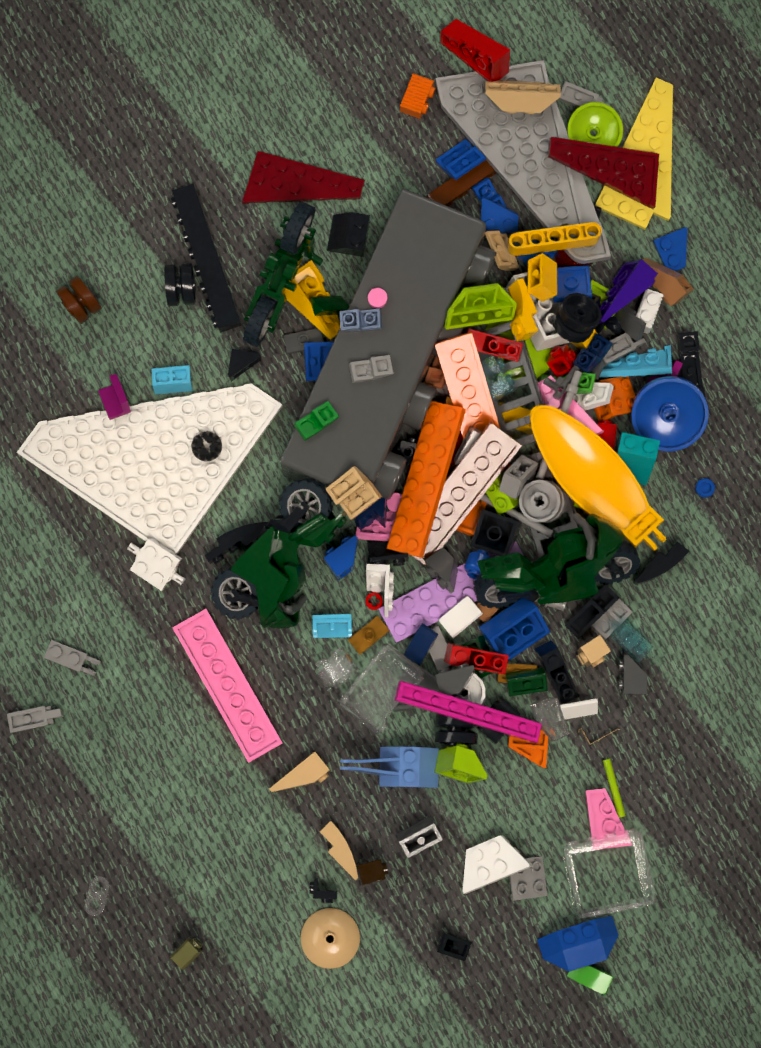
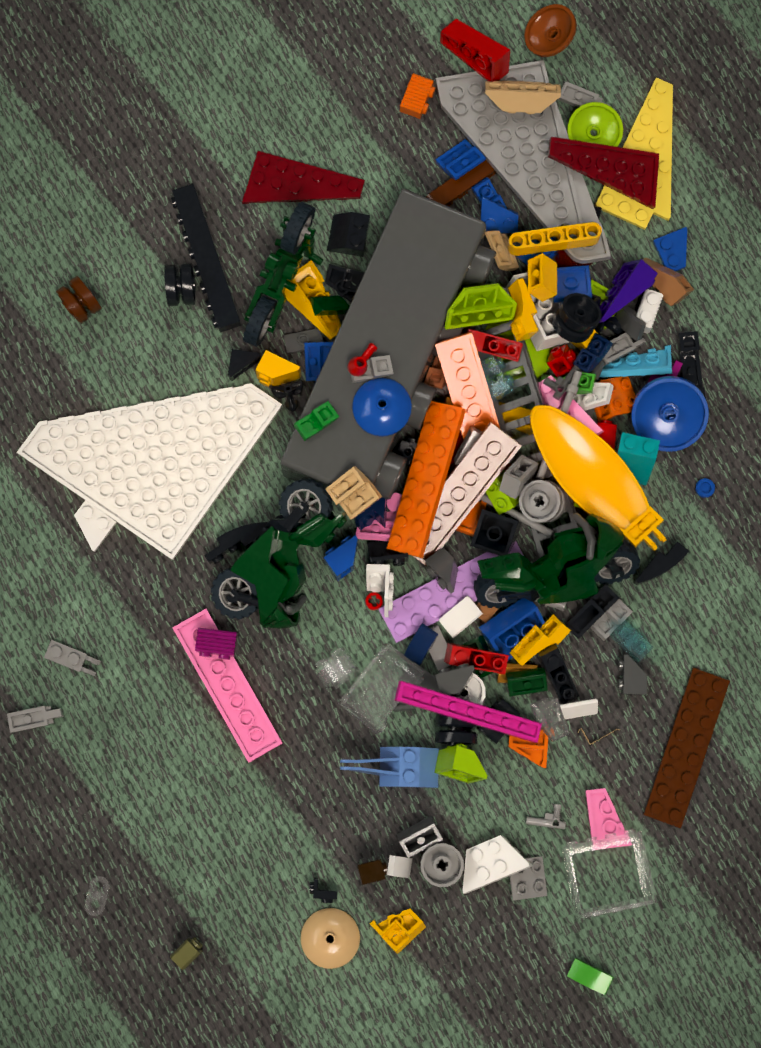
(94, 524): none -> white wing
(114, 399): magenta panel -> none
(156, 564): white plate -> none
(171, 379): medium azure hinge -> none
(203, 454): black gear -> none
(216, 643): none -> magenta brick
(276, 370): none -> yellow slope
(288, 391): none -> black plant
(306, 773): tan slope -> none
(332, 626): medium azure hinge -> none
(340, 850): tan slope -> none
(341, 280): none -> black slope
(356, 370): none -> red bar
(361, 320): sand blue slope -> none
(368, 635): pearl gold plate -> none
(377, 298): bright pink tile -> none
(377, 419): none -> blue dish
(399, 866): none -> white slope
(405, 925): none -> yellow slope
(453, 865): none -> light grey wheel
(453, 946): black slope -> none
(471, 564): blue head -> none
(538, 638): none -> yellow slope
(547, 23): none -> dark orange dish
(548, 819): none -> light grey hose
(580, 944): blue wedge -> none
(593, 652): tan brick -> none
(614, 788): lime bar -> none
(686, 748): none -> reddish brown plate

